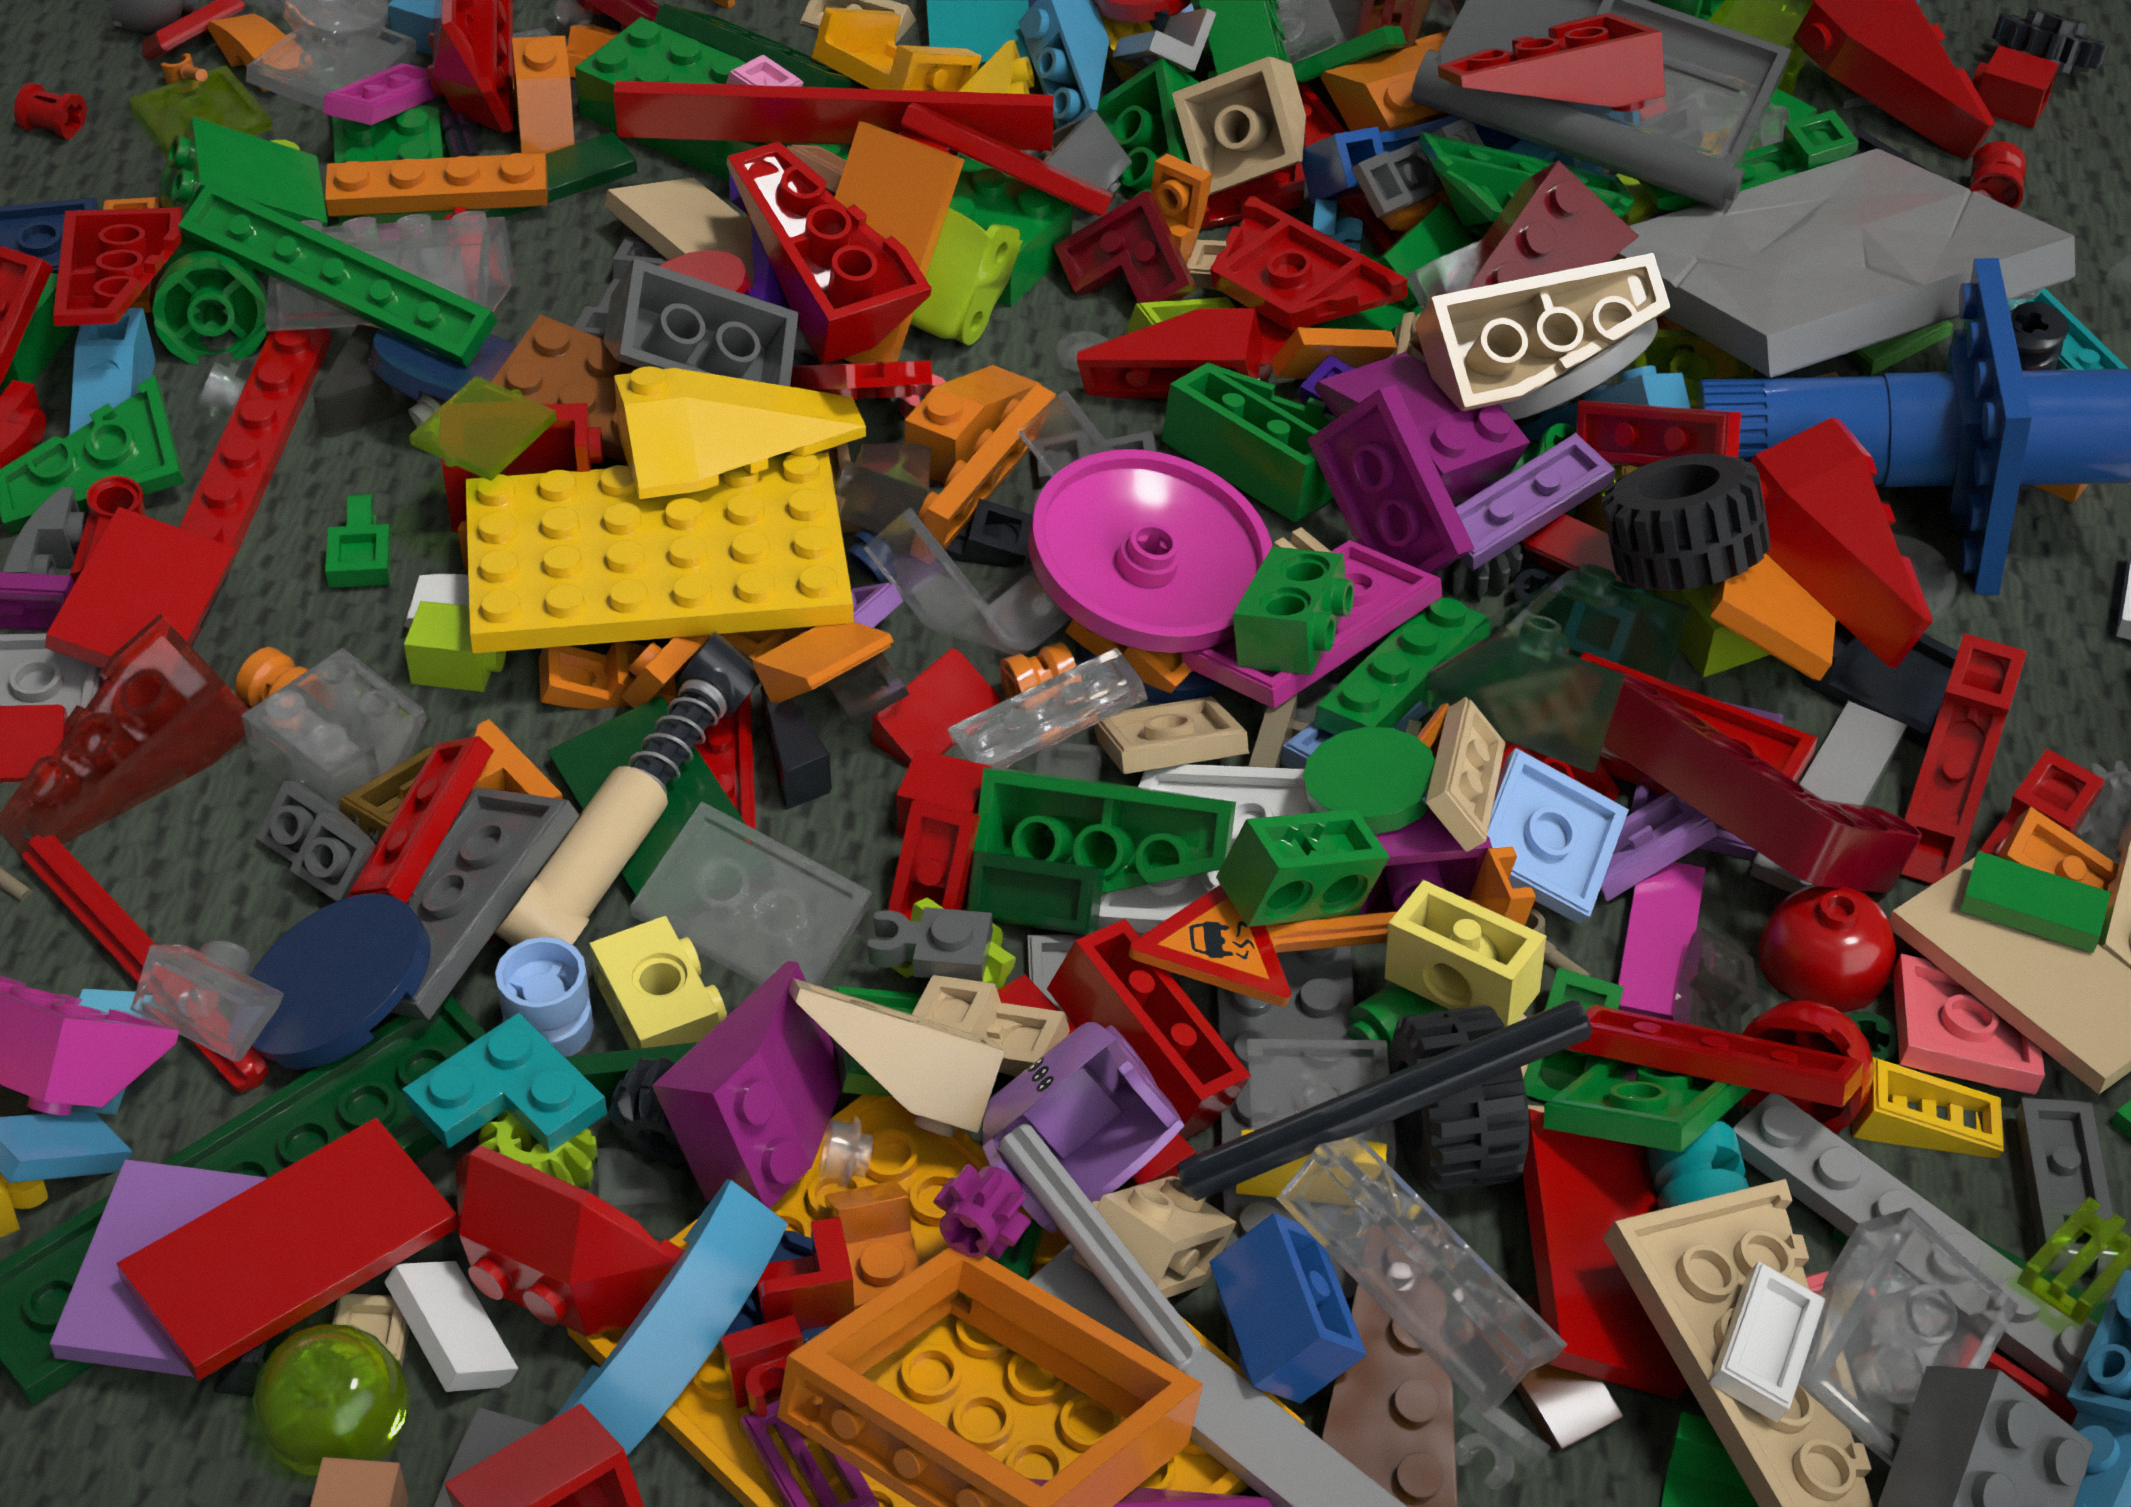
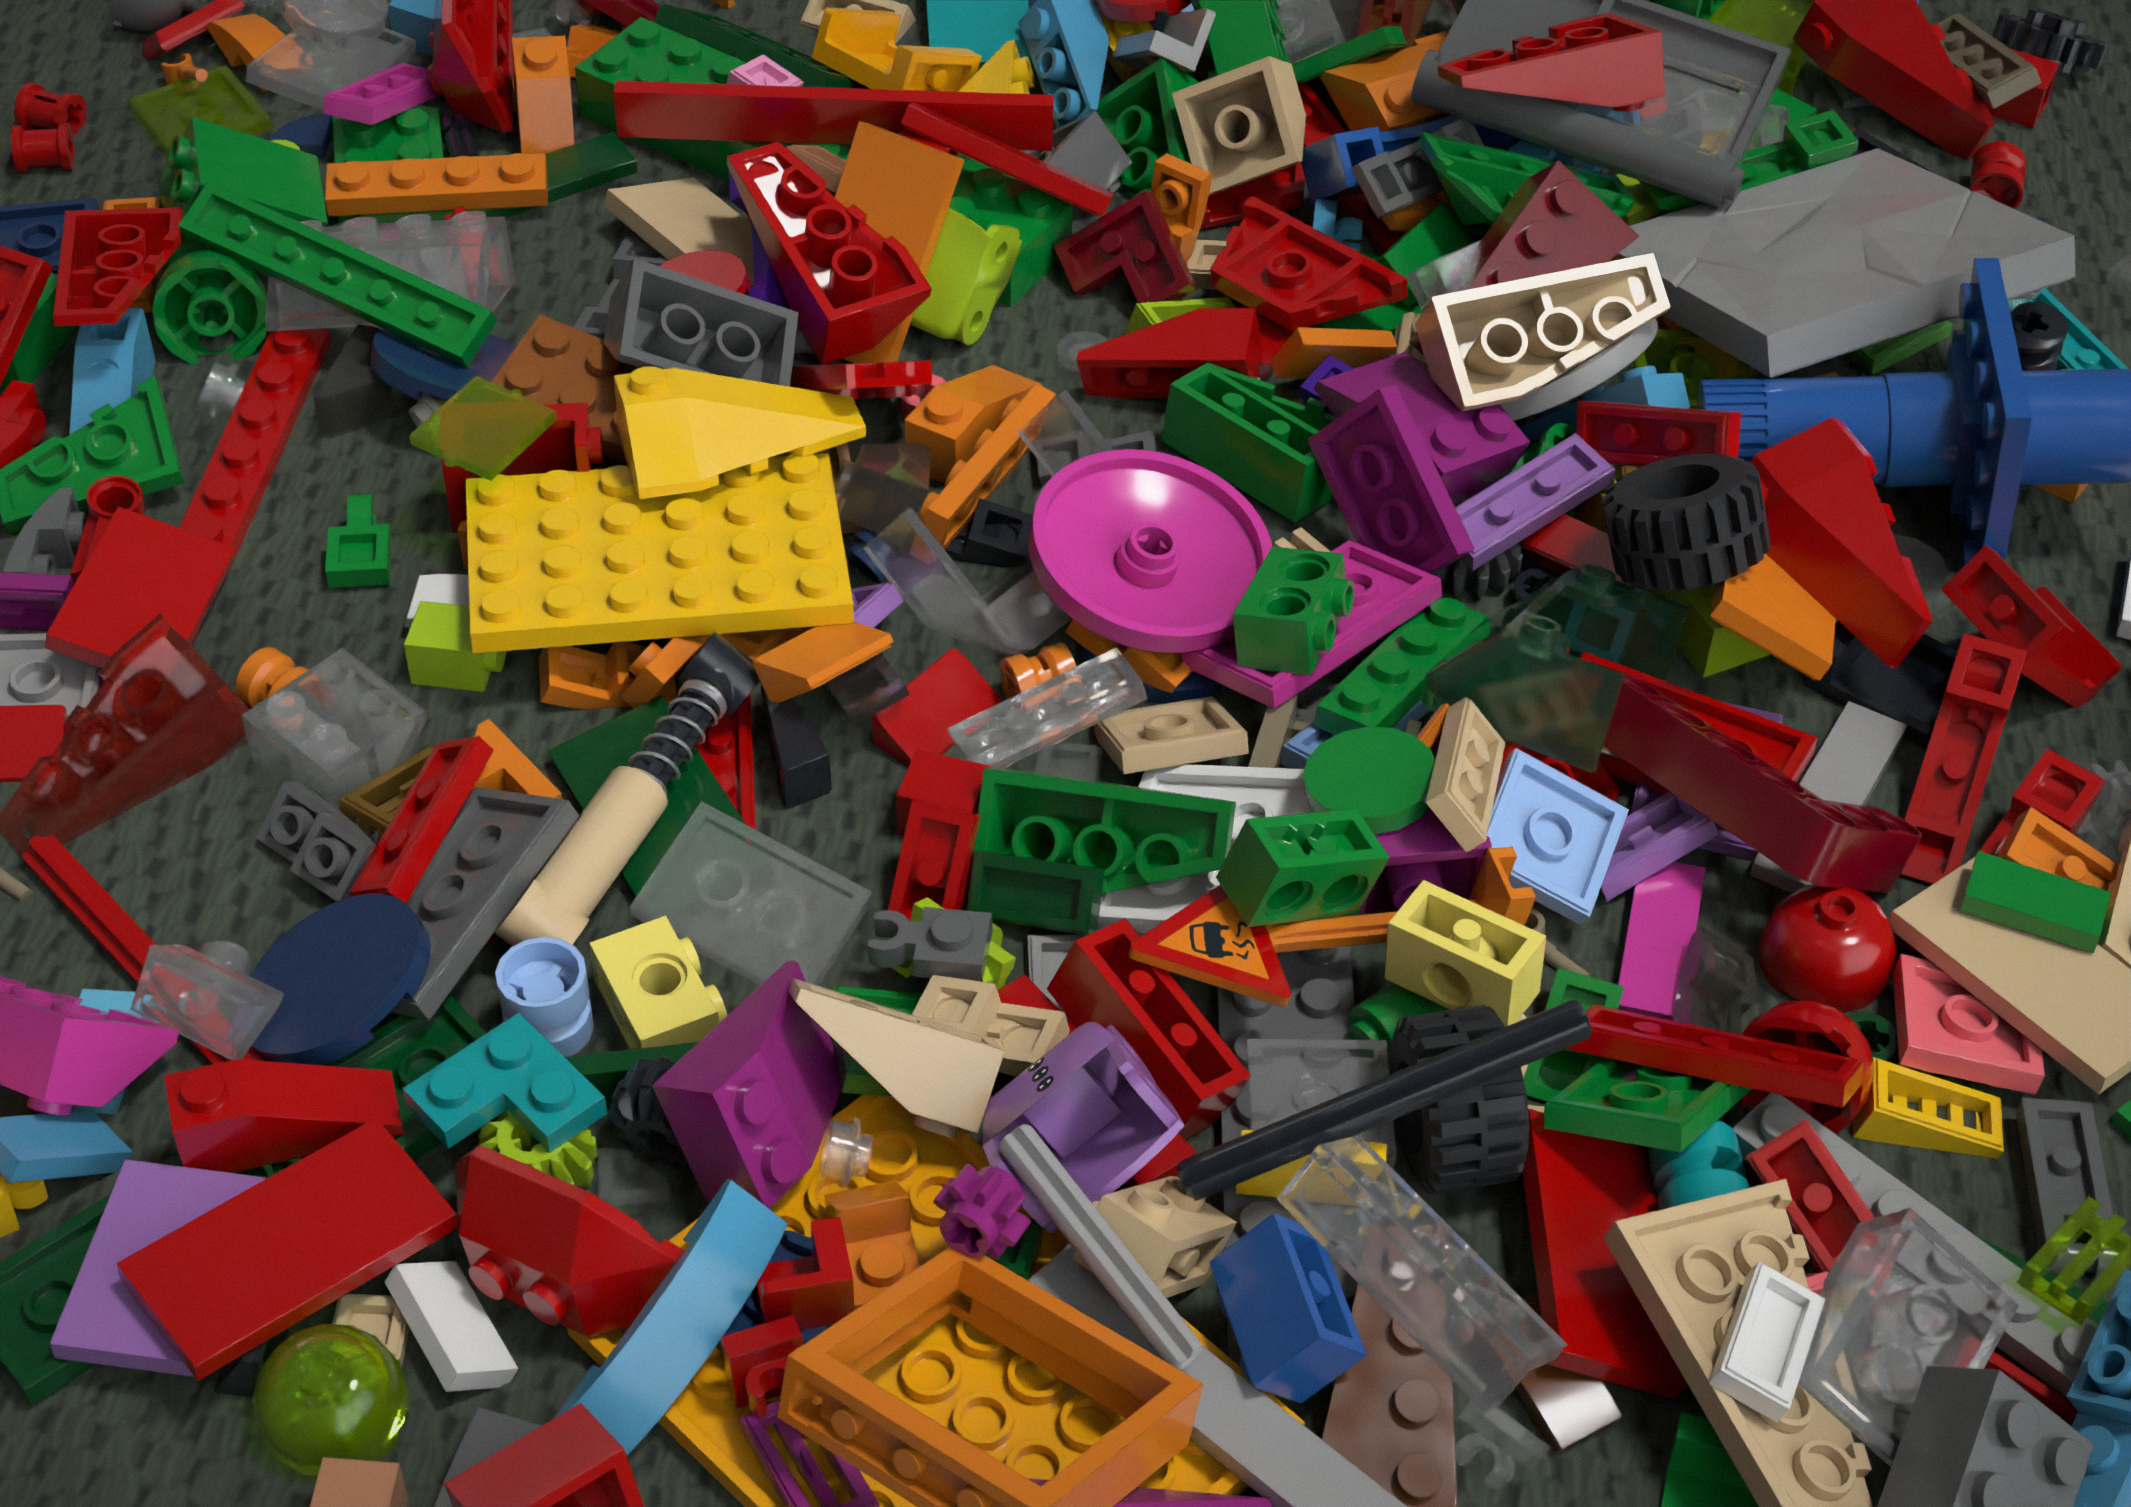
(42, 147): none -> red bush
(272, 1112): none -> red slope
(309, 133): none -> dark blue tile
(1823, 1199): none -> red slope
(1991, 66): none -> dark tan tile
(2008, 611): none -> red panel

